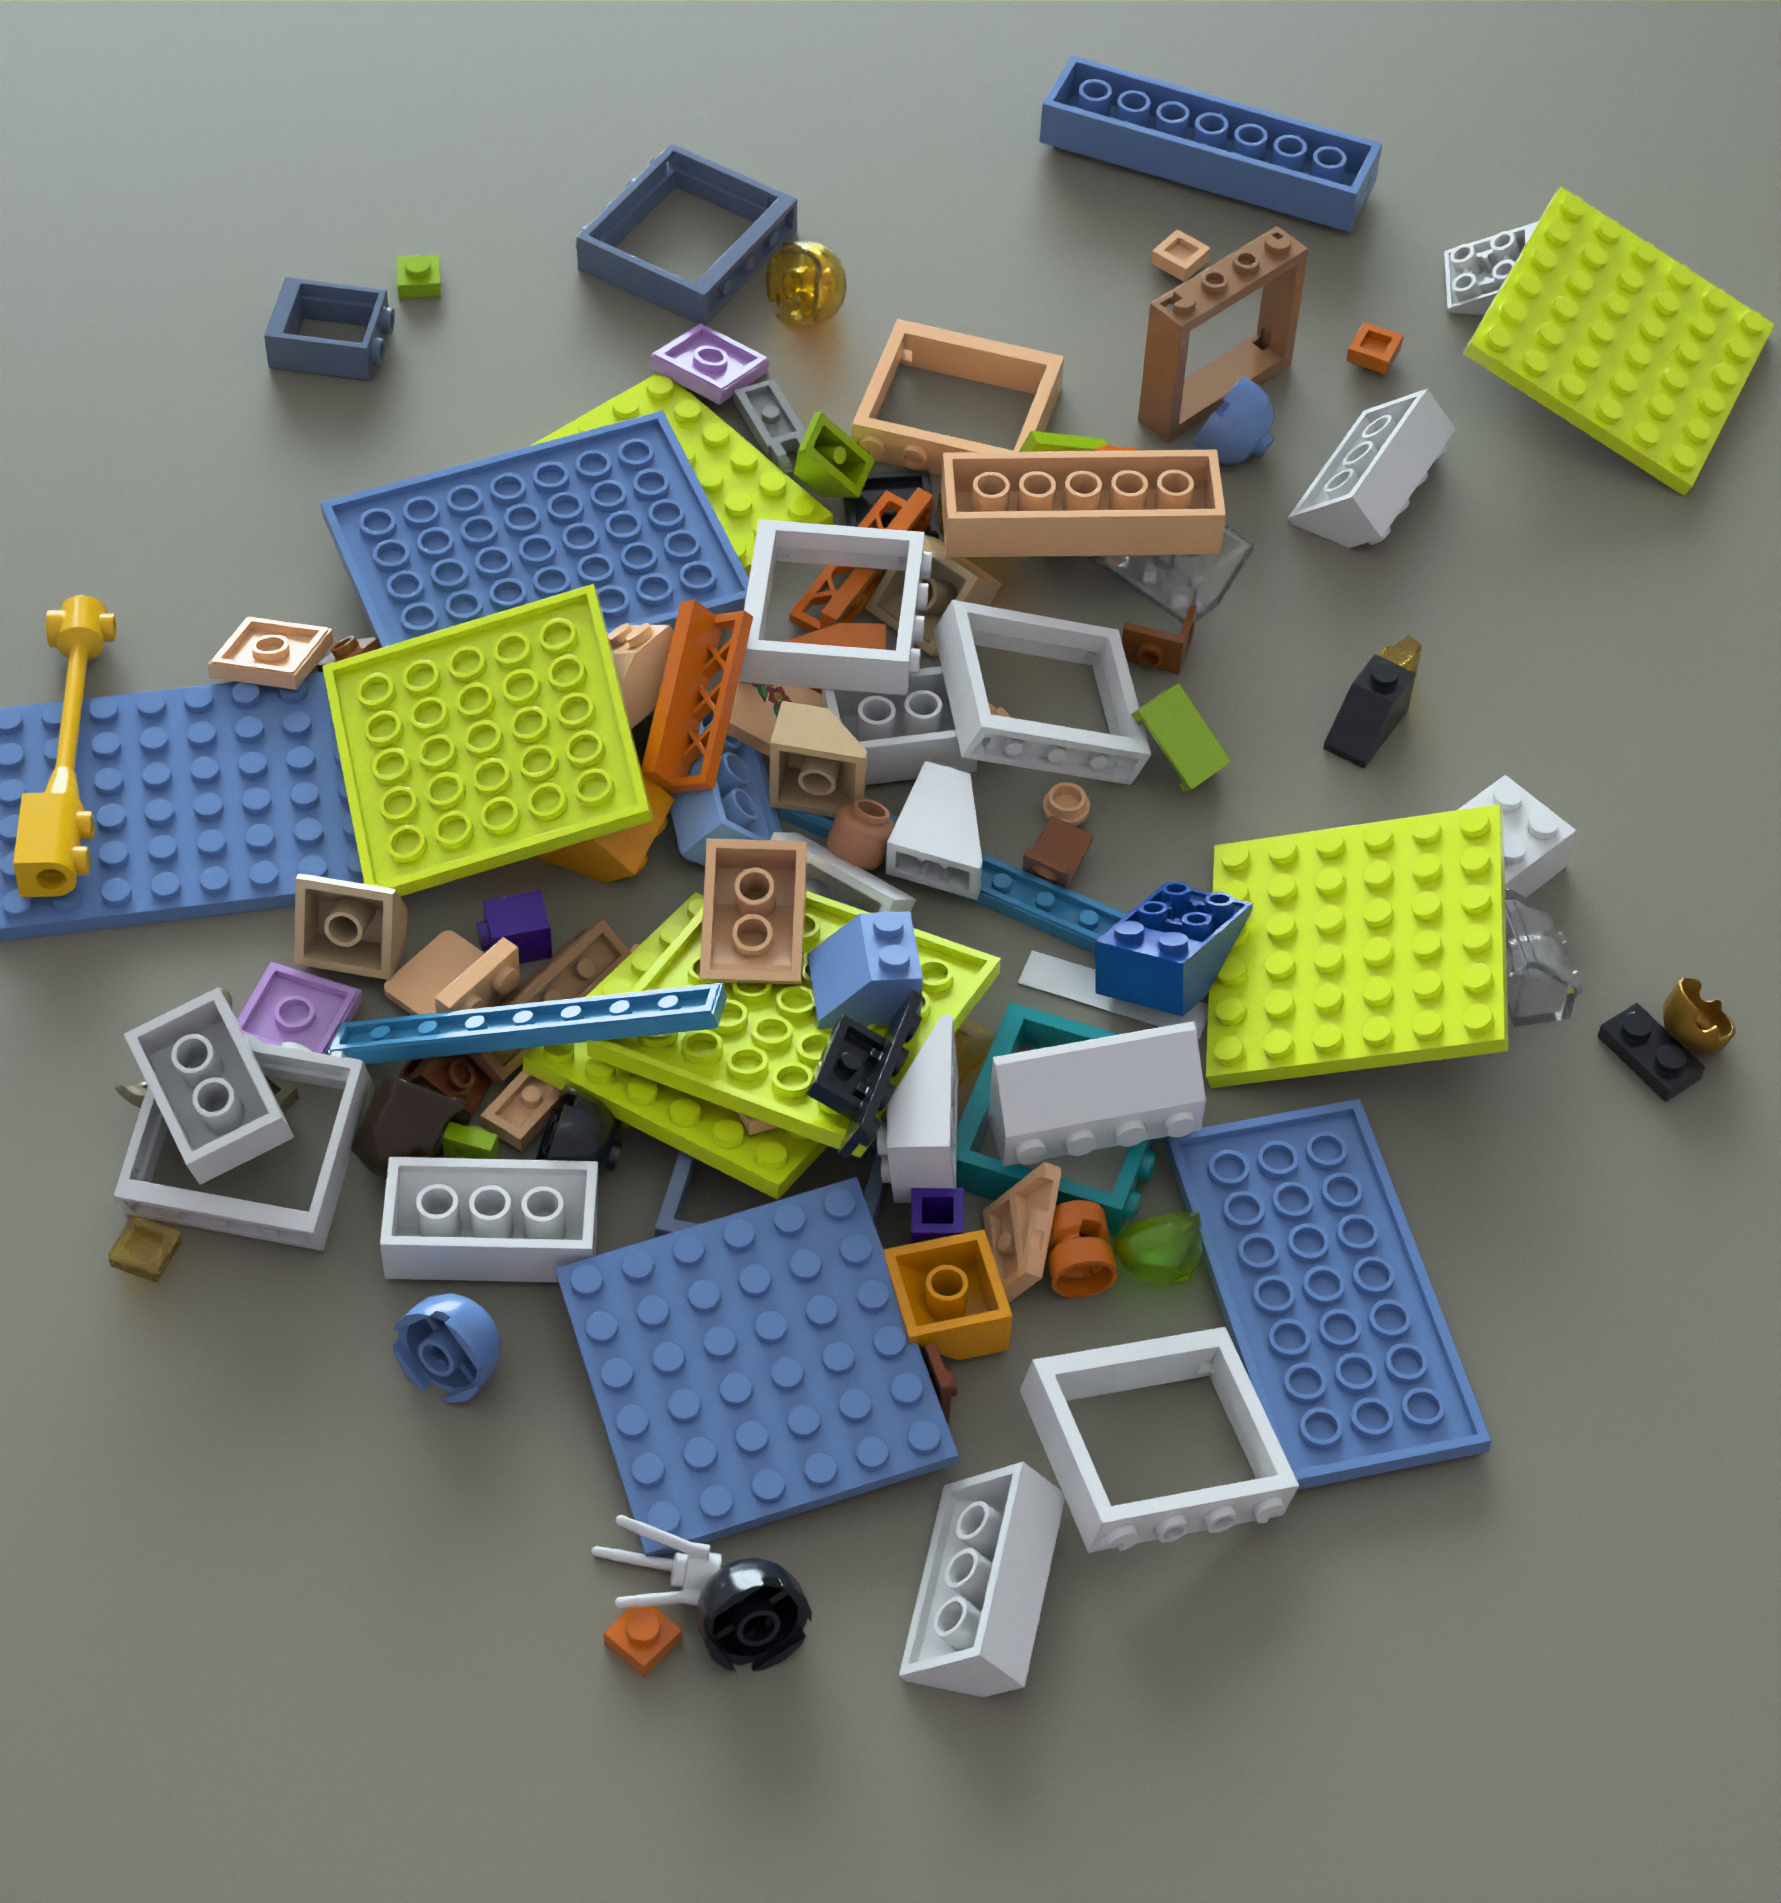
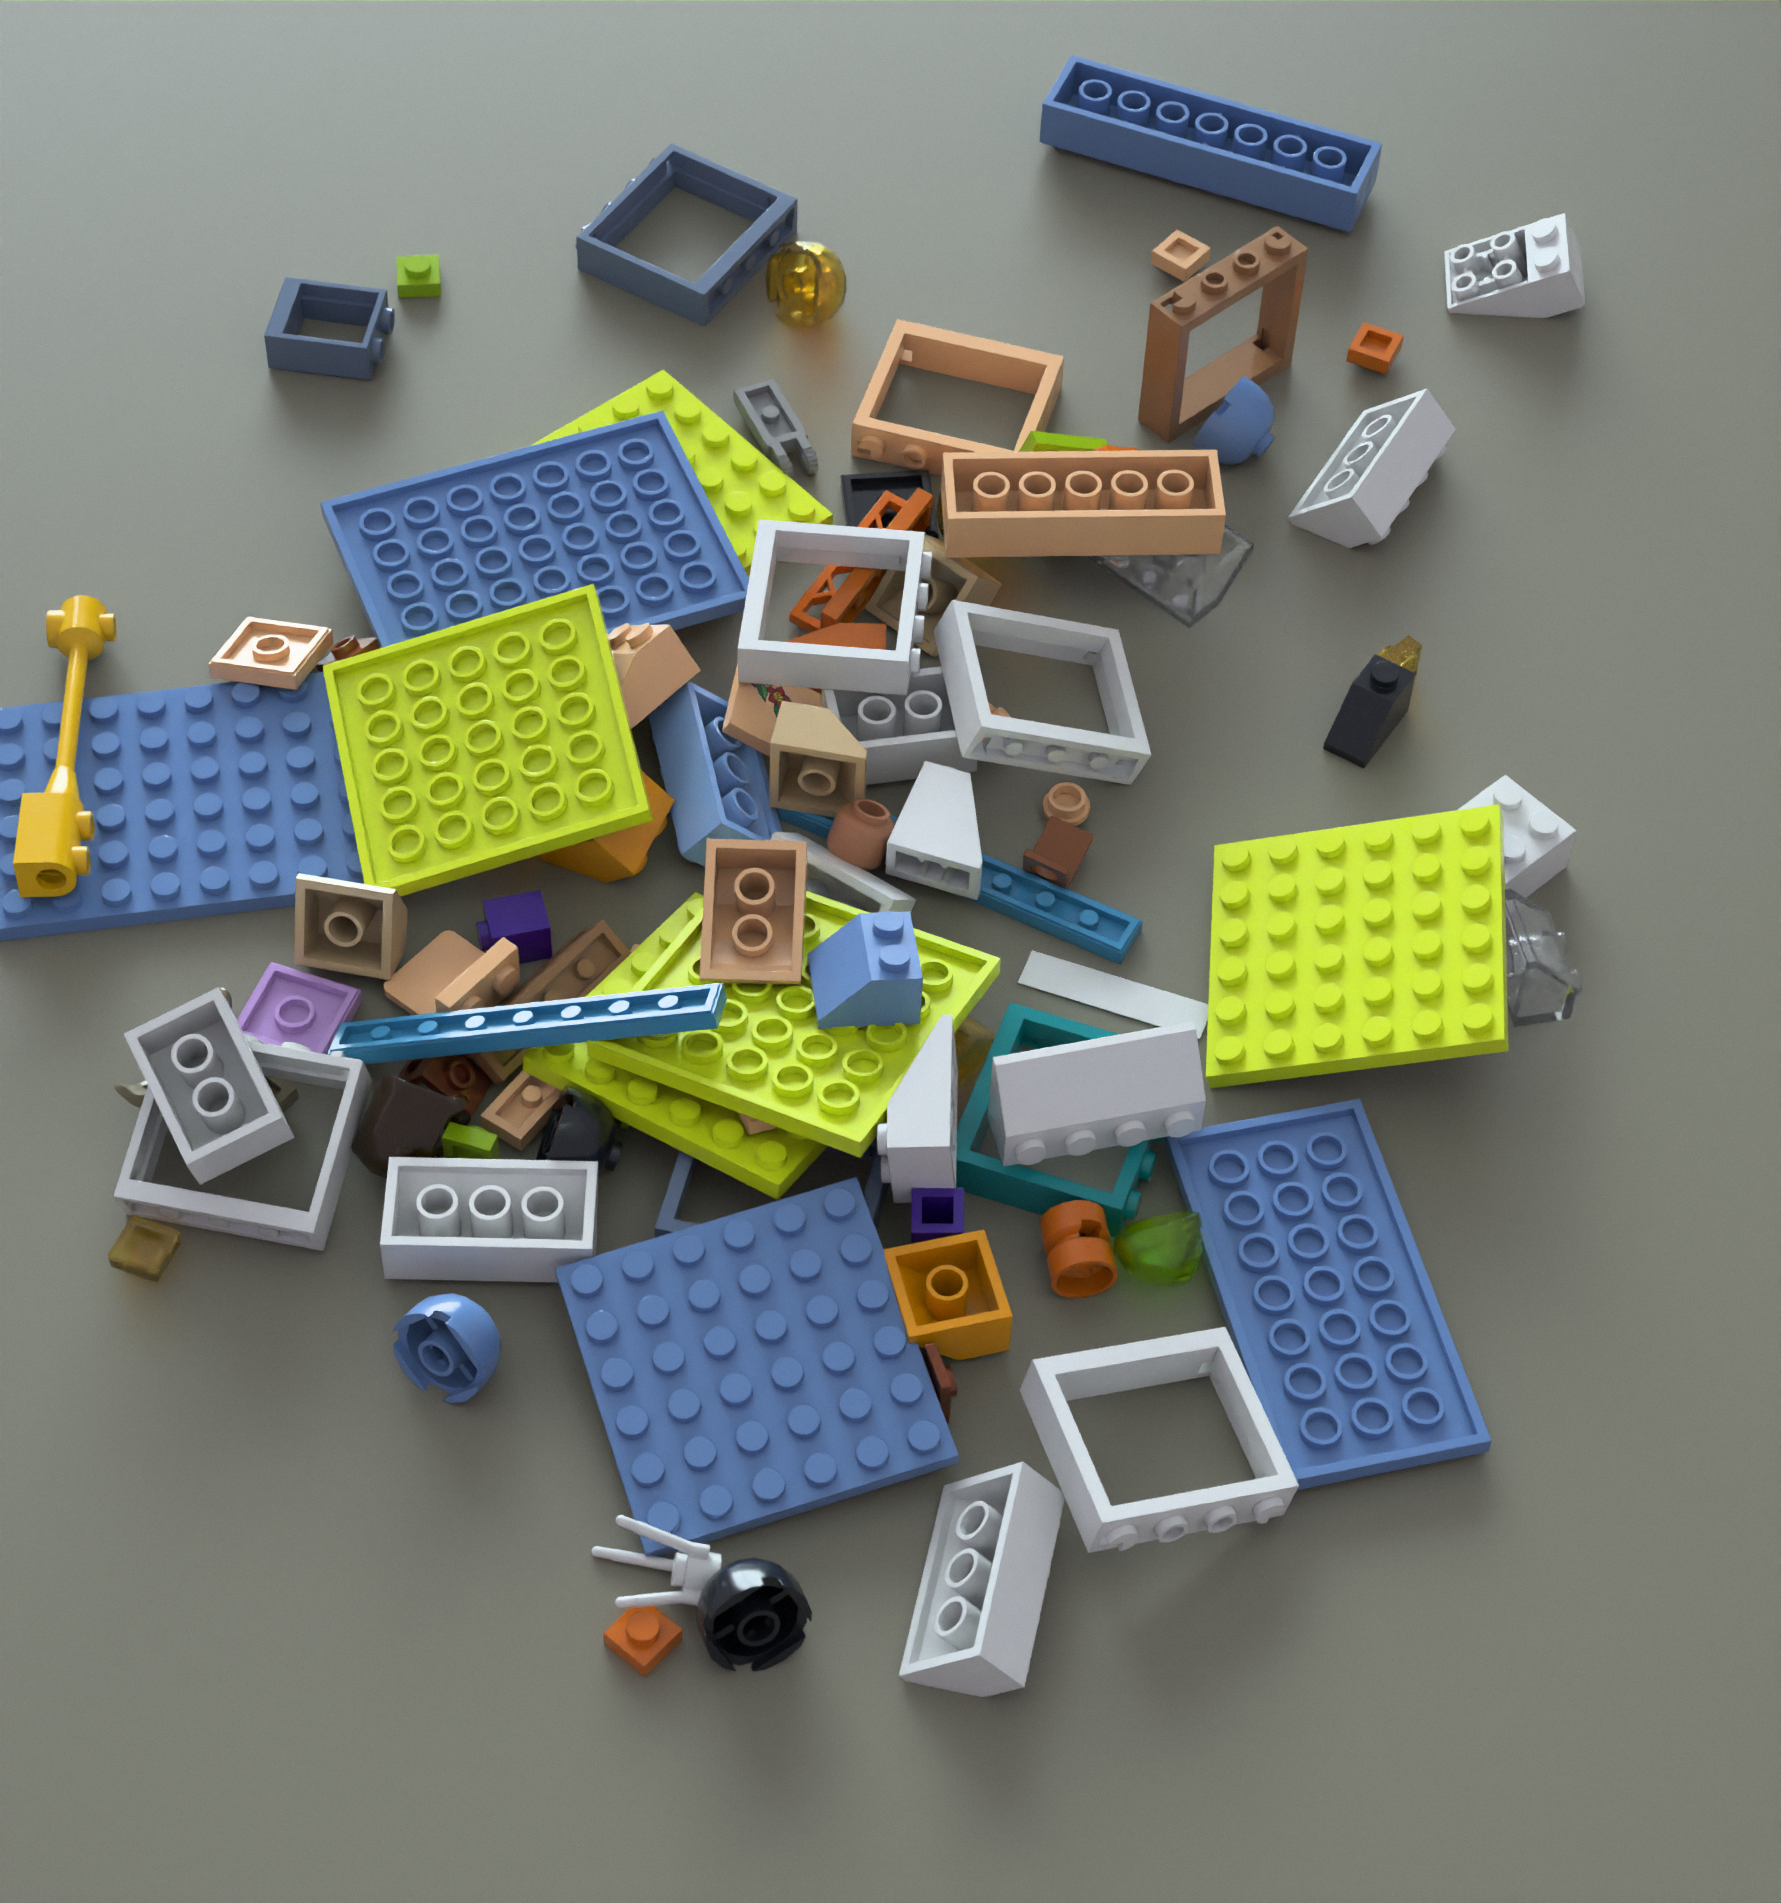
(686, 700): orange fence -> none
(709, 363): lavender plate -> none
(832, 460): lime slope -> none
(858, 1068): black bracket -> none
(1020, 1228): light nougat wing -> none
(1159, 648): dark orange bracket -> none
(1169, 948): blue slope -> none
(1183, 736): lime hinge -> none
(1620, 340): neon yellow plate -> none
(1651, 1052): black plate -> none
(1695, 1021): pearl gold hair -> none

